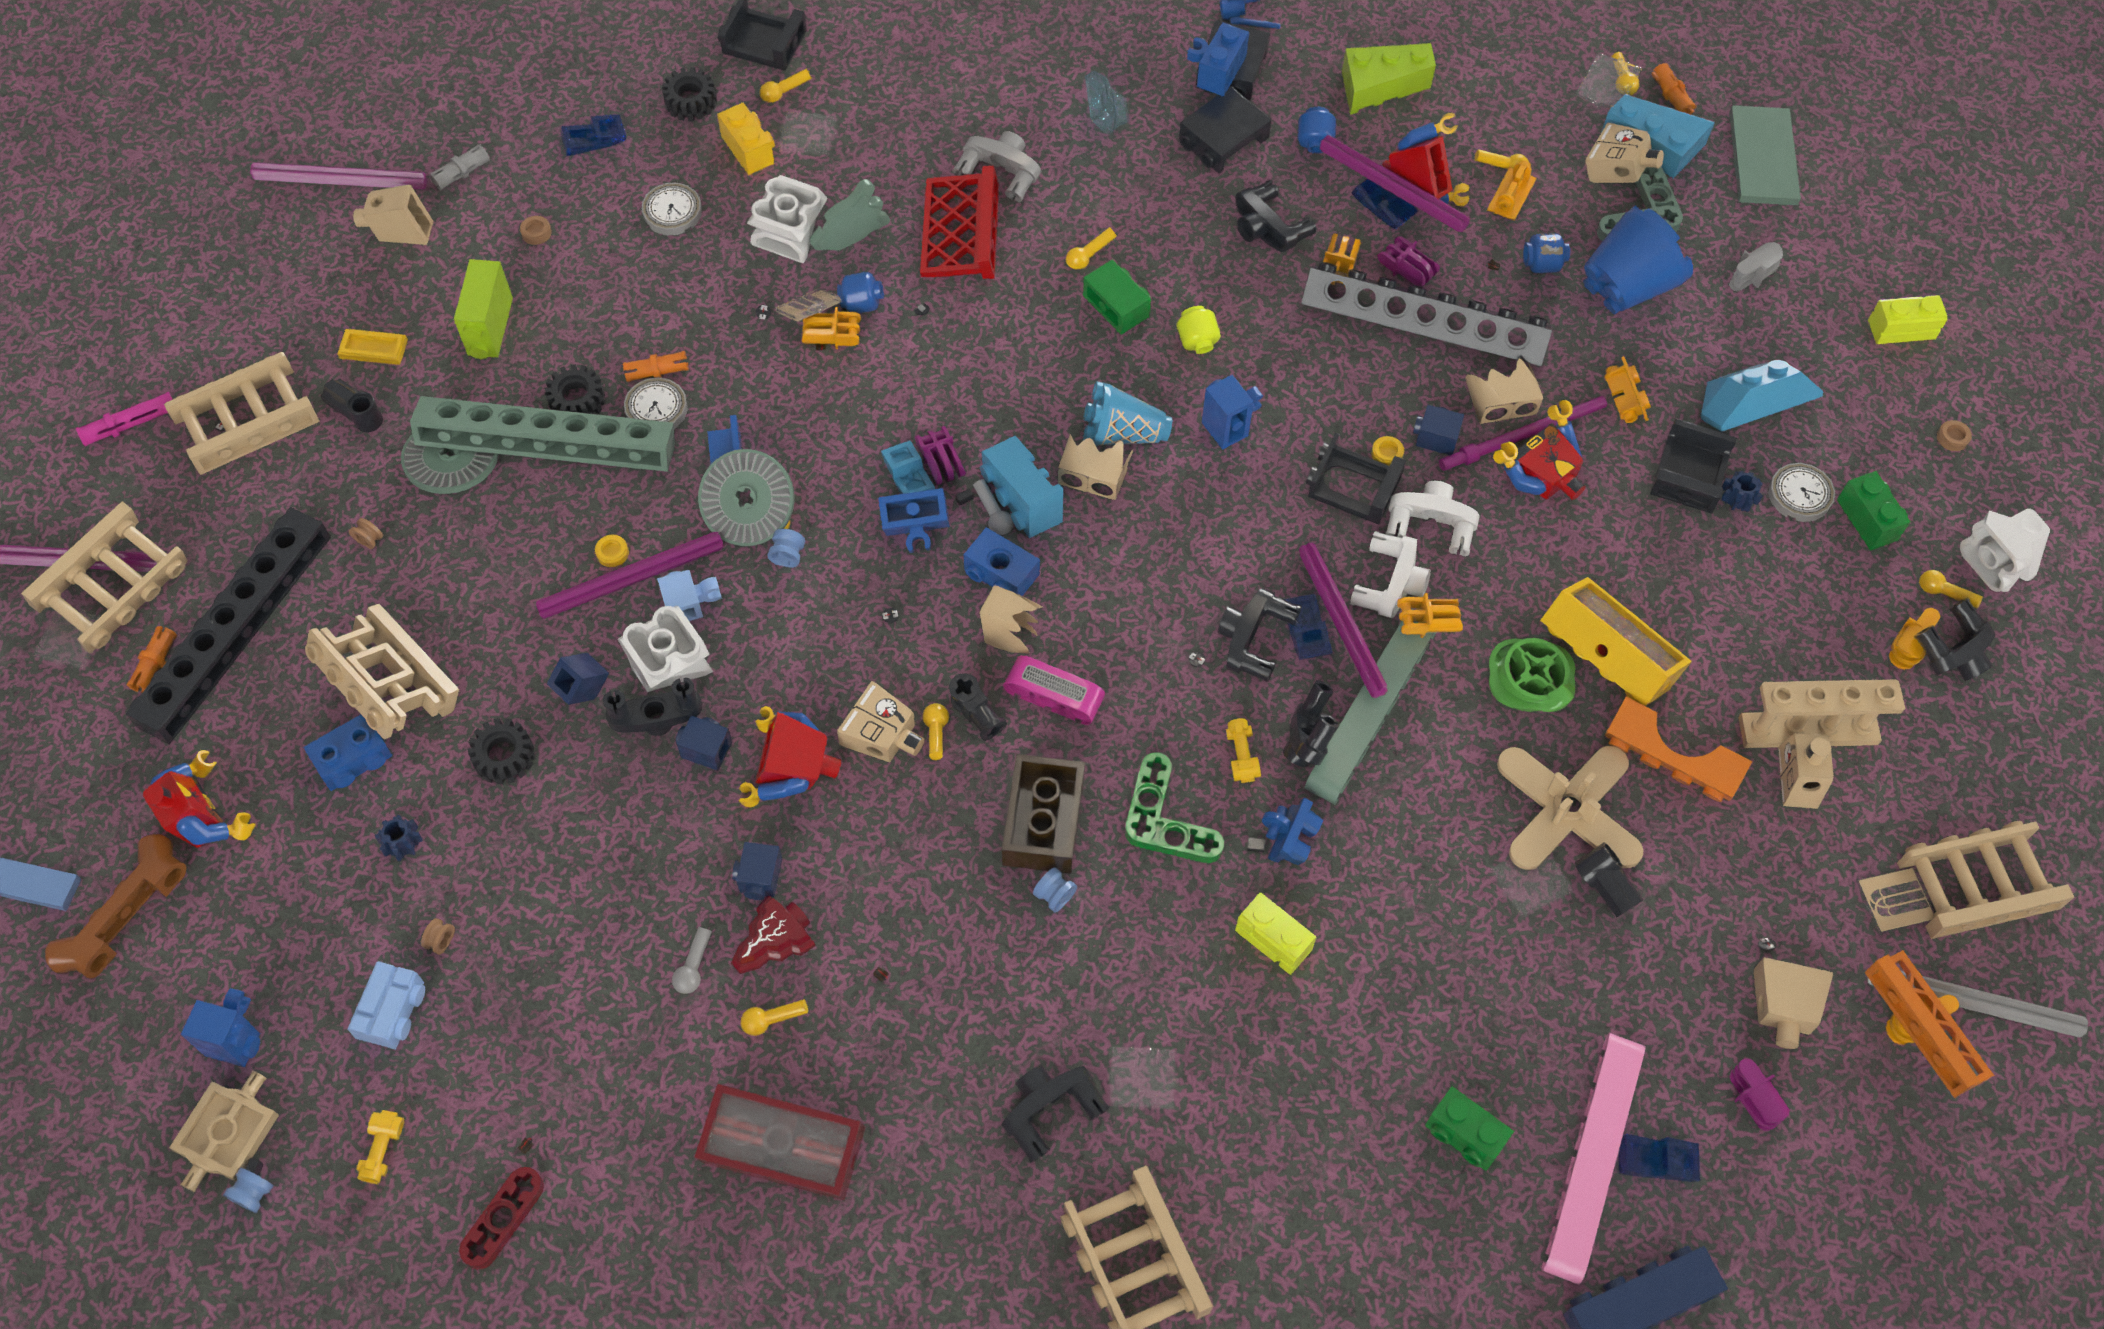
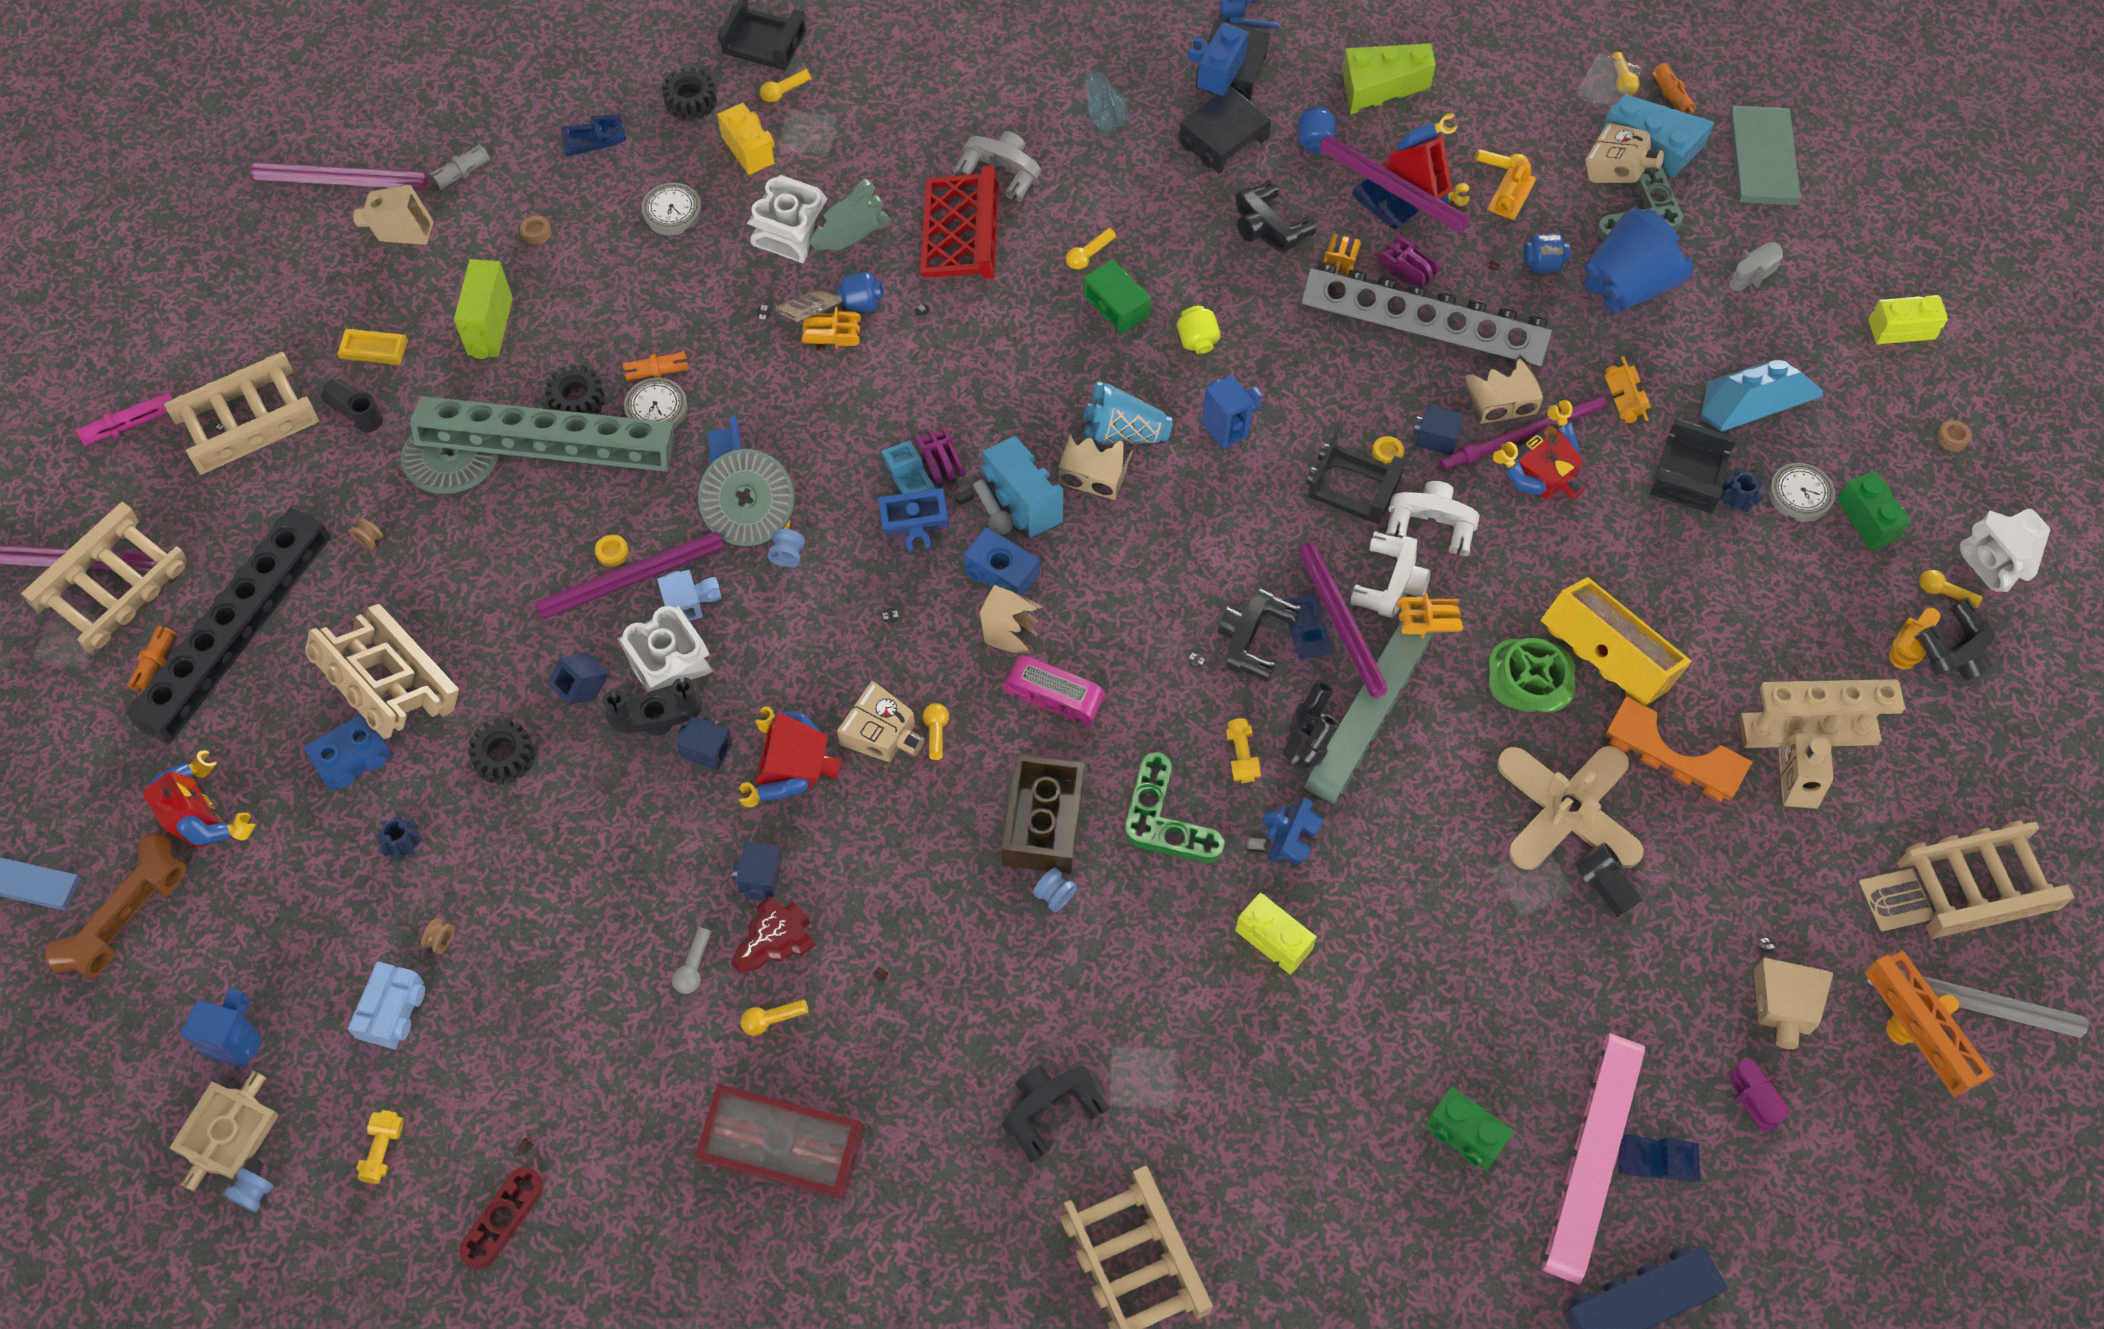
(975, 706): black connector -> none

